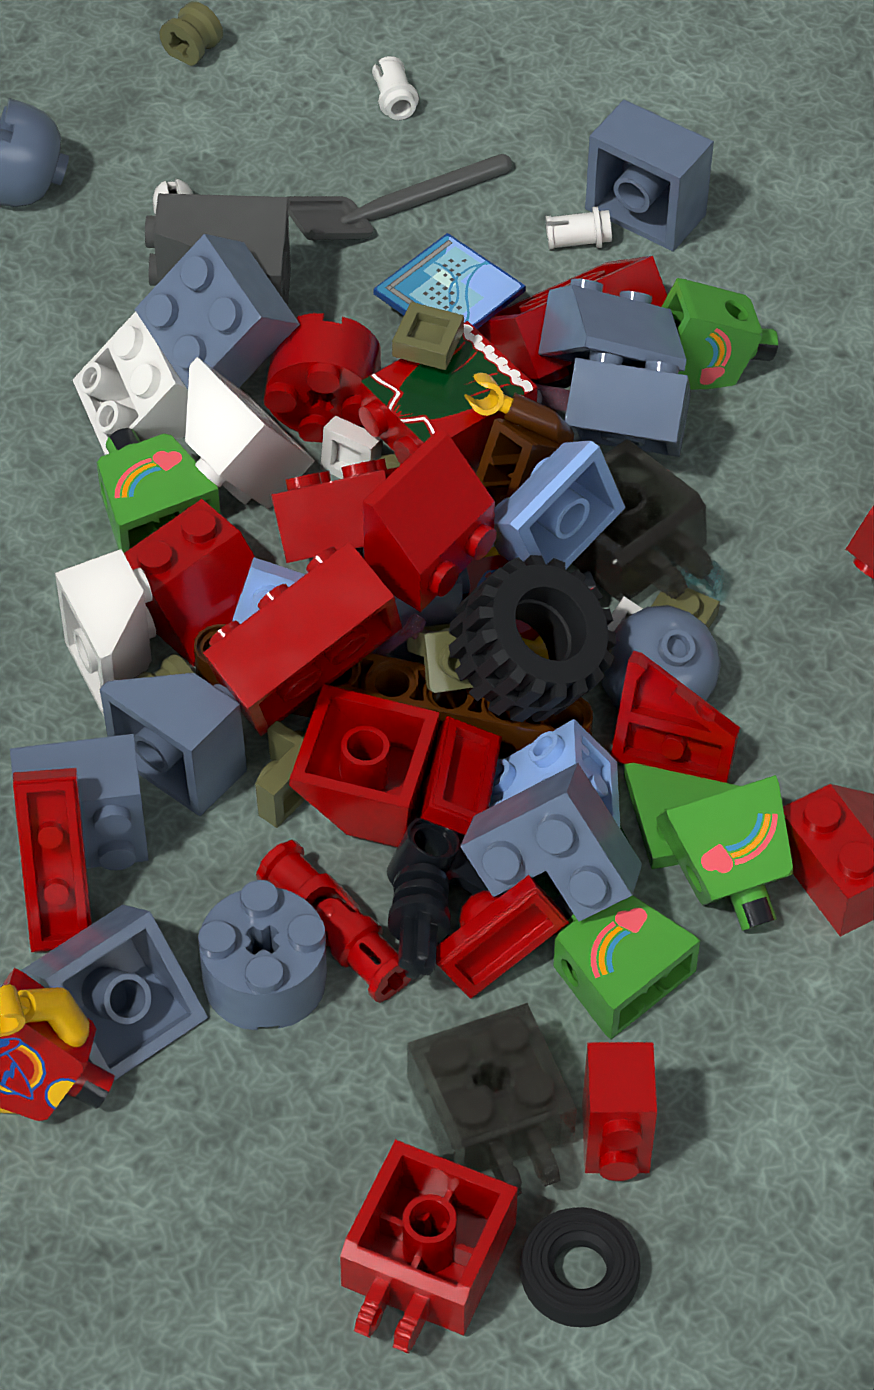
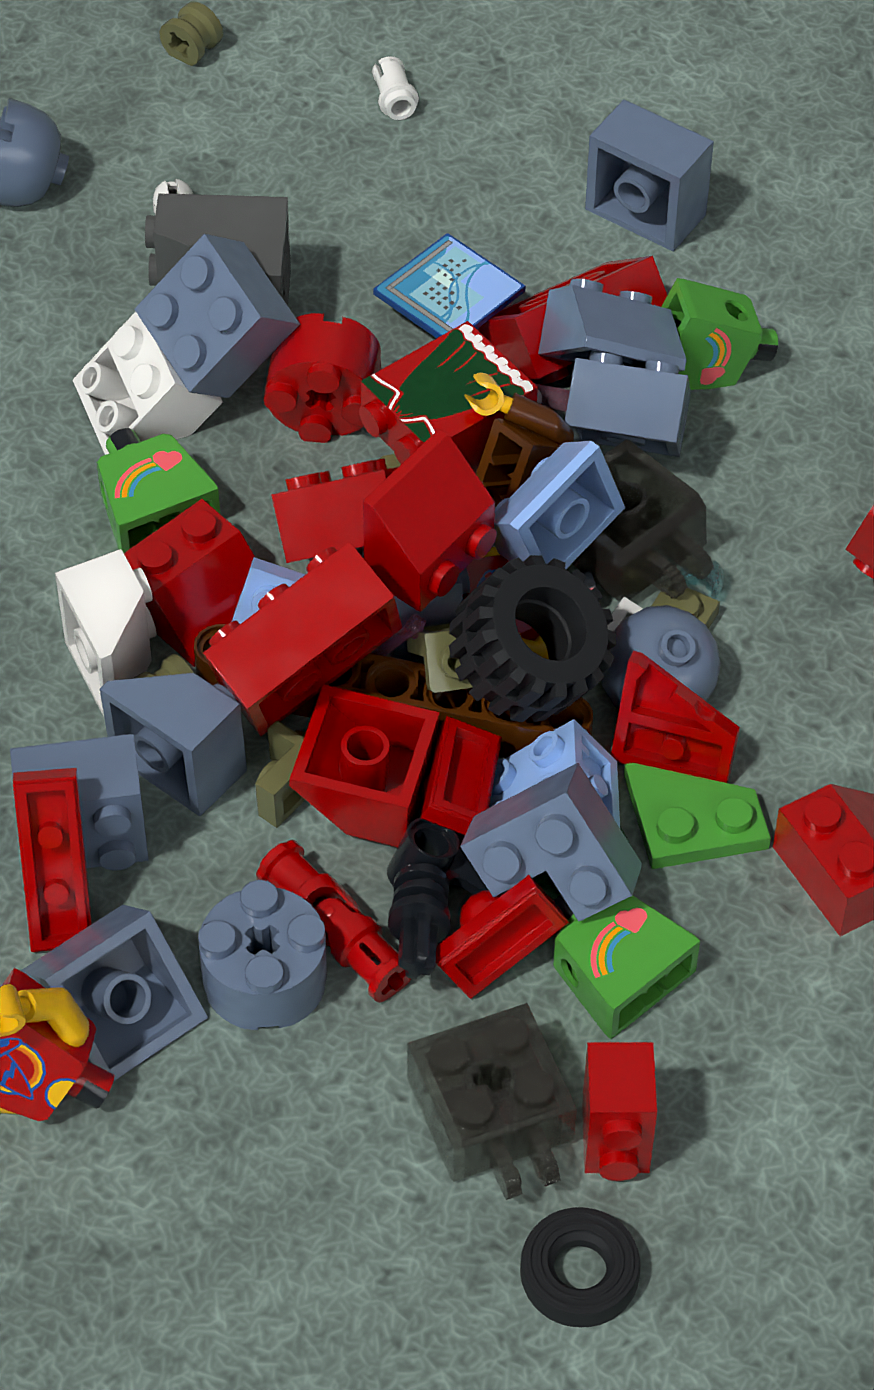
(238, 439): white slope -> none
(342, 220): dark grey piece -> none
(347, 445): white plate -> none
(426, 1243): red hinge -> none
(428, 335): olive plate -> none
(579, 229): white pin -> none
(733, 847): bright green torso -> none

